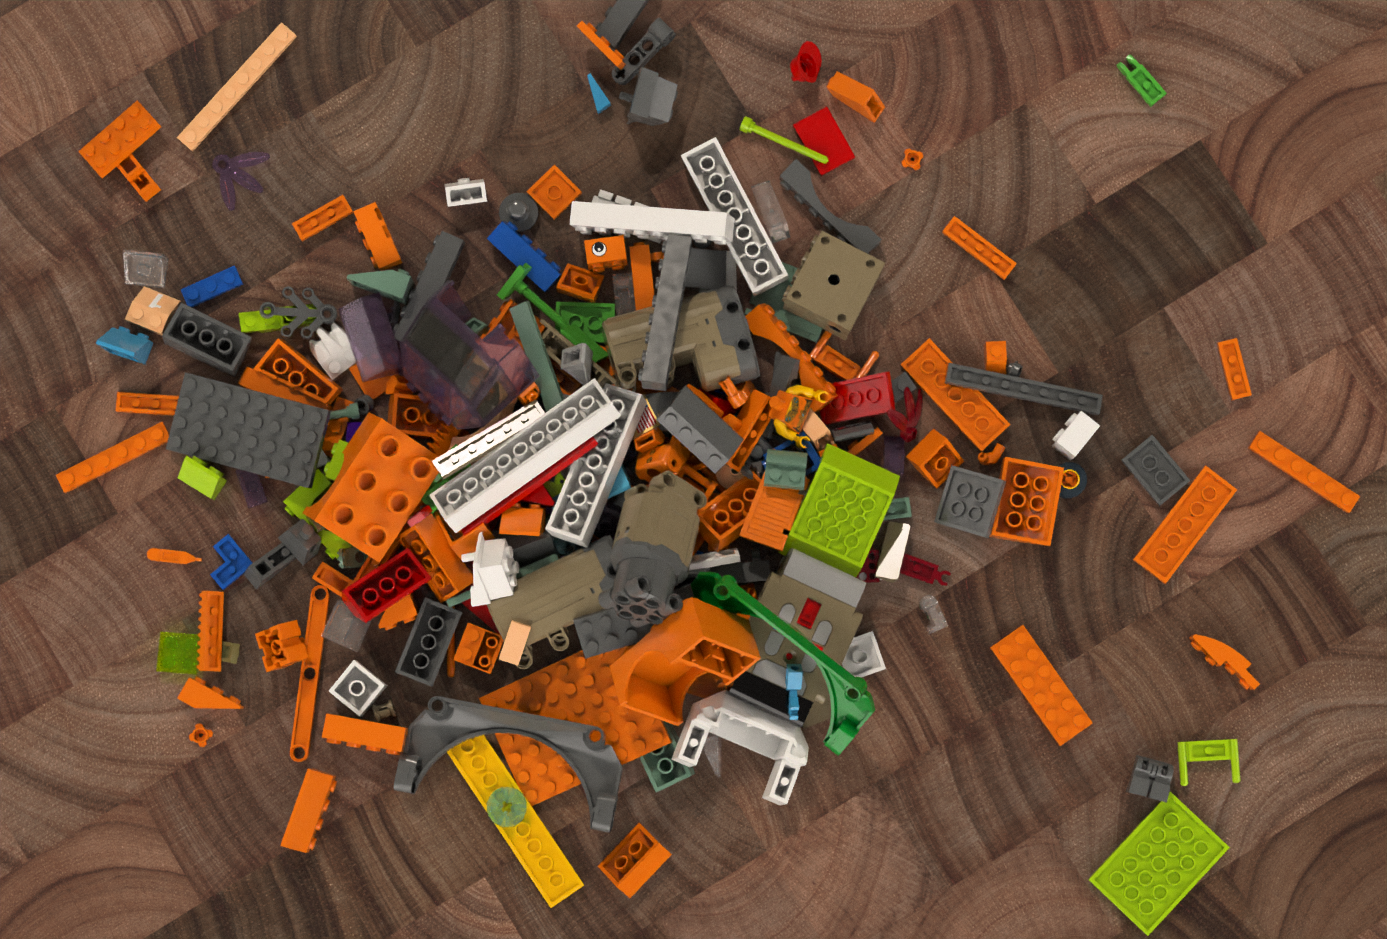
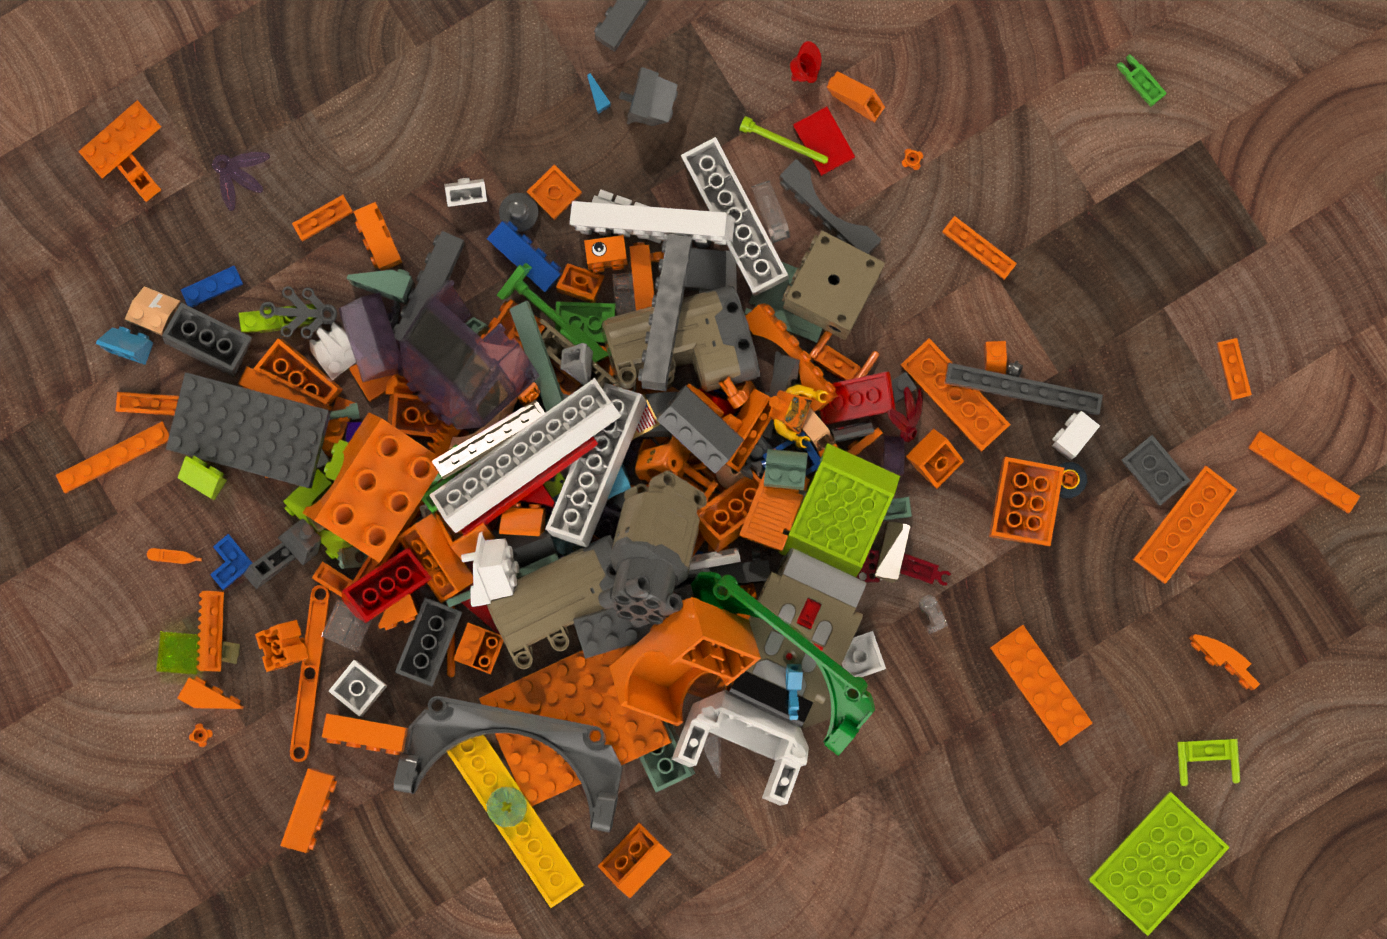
(145, 268): clear slope -> none
(237, 87): light nougat plate -> none
(251, 488): plate -> none
(368, 401): dark grey bush -> none
(384, 710): dark tan bush -> none
(419, 515): red tile -> none
(515, 642): light nougat tile -> none
(602, 44): orange plate -> none
(642, 446): orange piece -> none
(660, 35): dark grey piece -> none
(970, 501): dark grey plate -> none
(991, 457): orange arm -> none
(1150, 778): dark grey hips -> none

